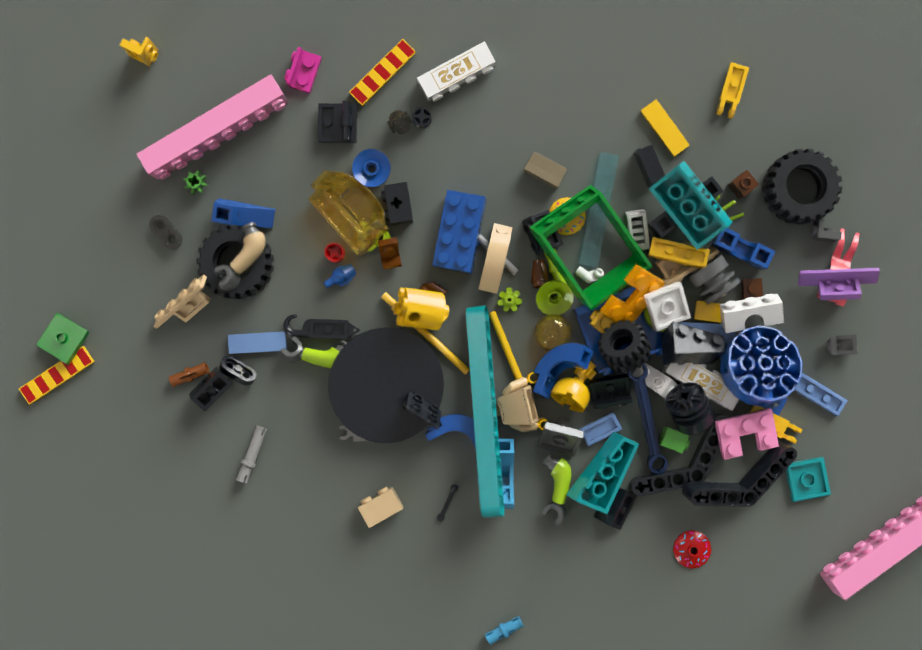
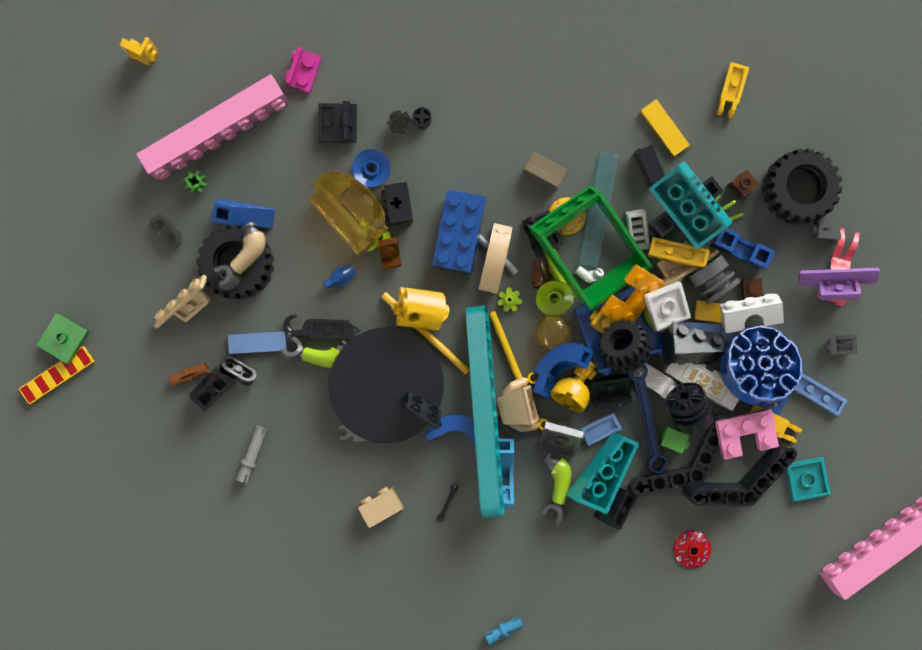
(331, 252): red wheel -> none
(382, 72): tile -> none
(433, 286): reddish brown arm -> none
(456, 72): white brick -> none

